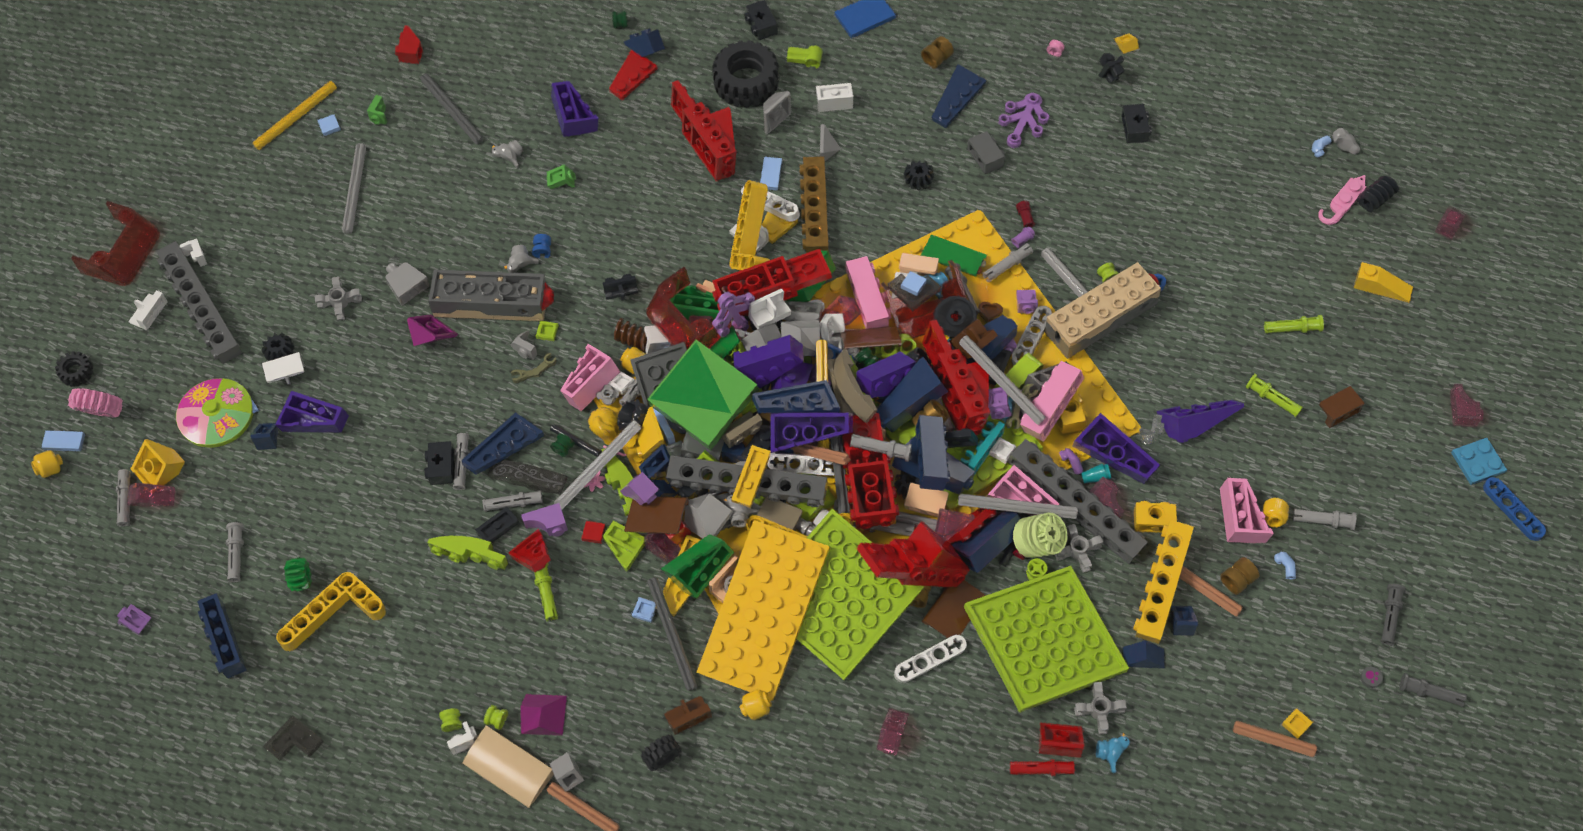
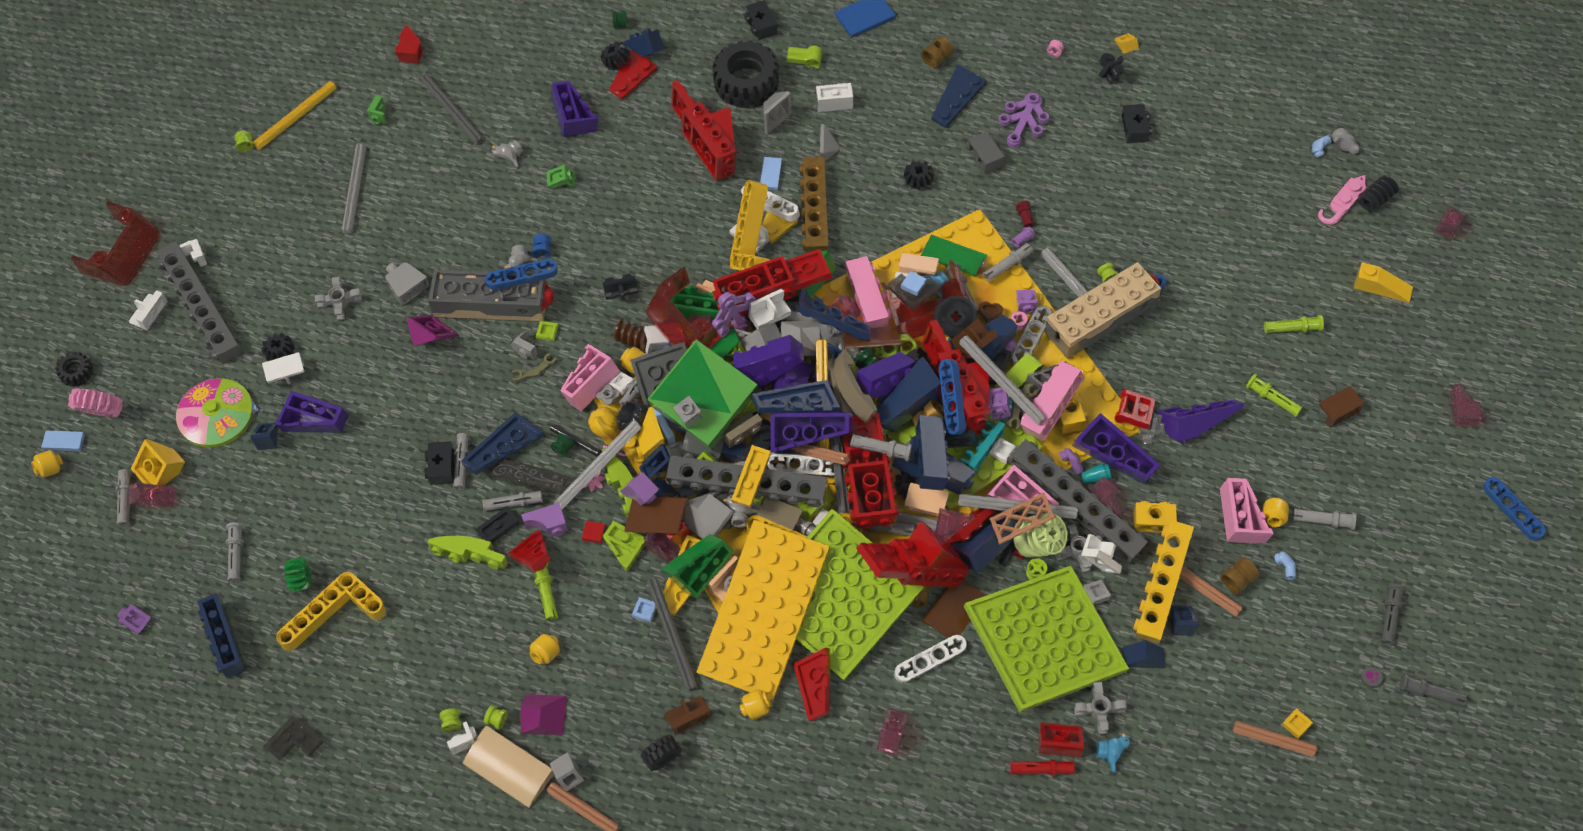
(243, 141): none -> lime wheel
(329, 125): light blue tile -> none
(520, 271): none -> blue beam
(544, 649): none -> yellow head
(615, 55): none -> black gear
(688, 412): none -> light grey brick
(814, 683): none -> red wing
(832, 316): none -> dark blue wing
(950, 397): none -> blue beam
(1009, 514): none -> nougat window
(1020, 315): none -> bright pink bush
(1097, 592): none -> light grey plate
(1101, 554): none -> white panel
(1141, 410): none -> red plate
(1478, 461): dark azure plate -> none

